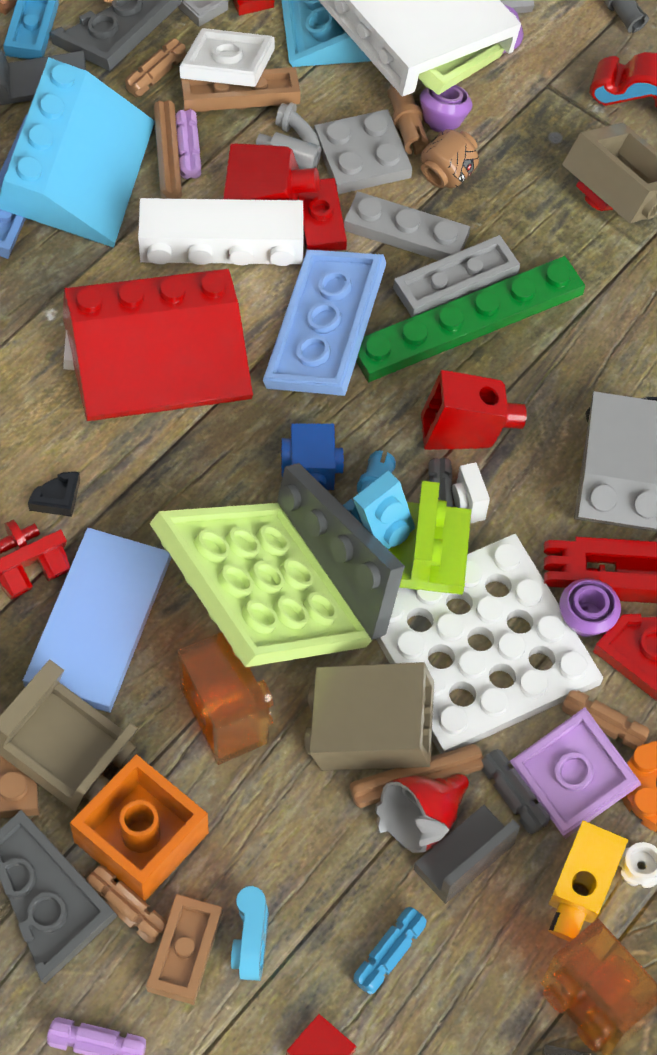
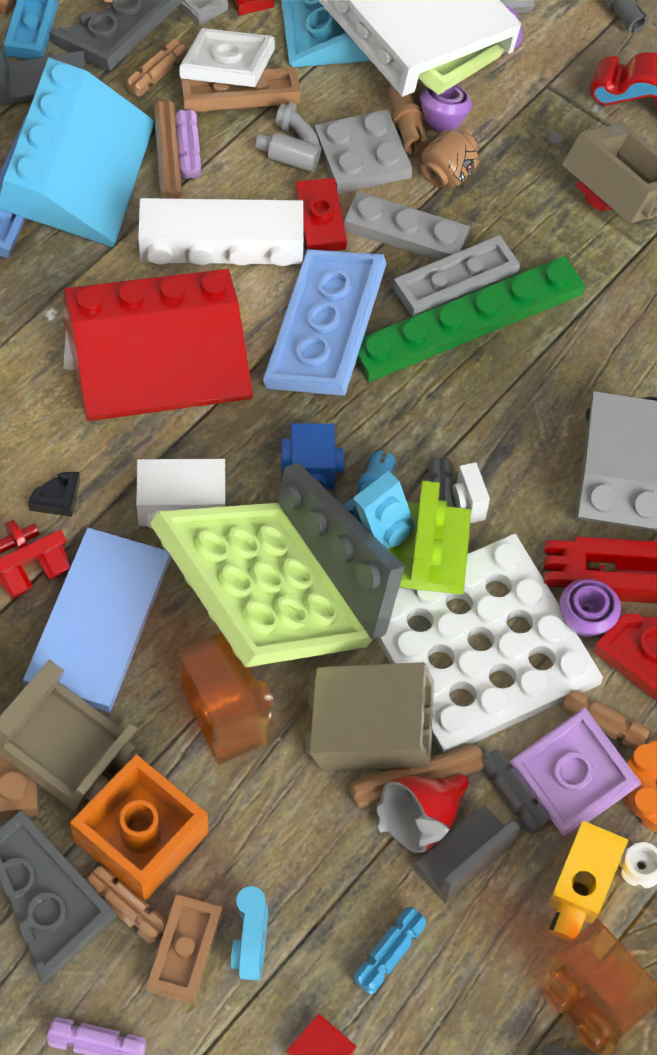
(178, 486): none -> white brick
(267, 174): red torso -> none
(468, 412): red torso -> none

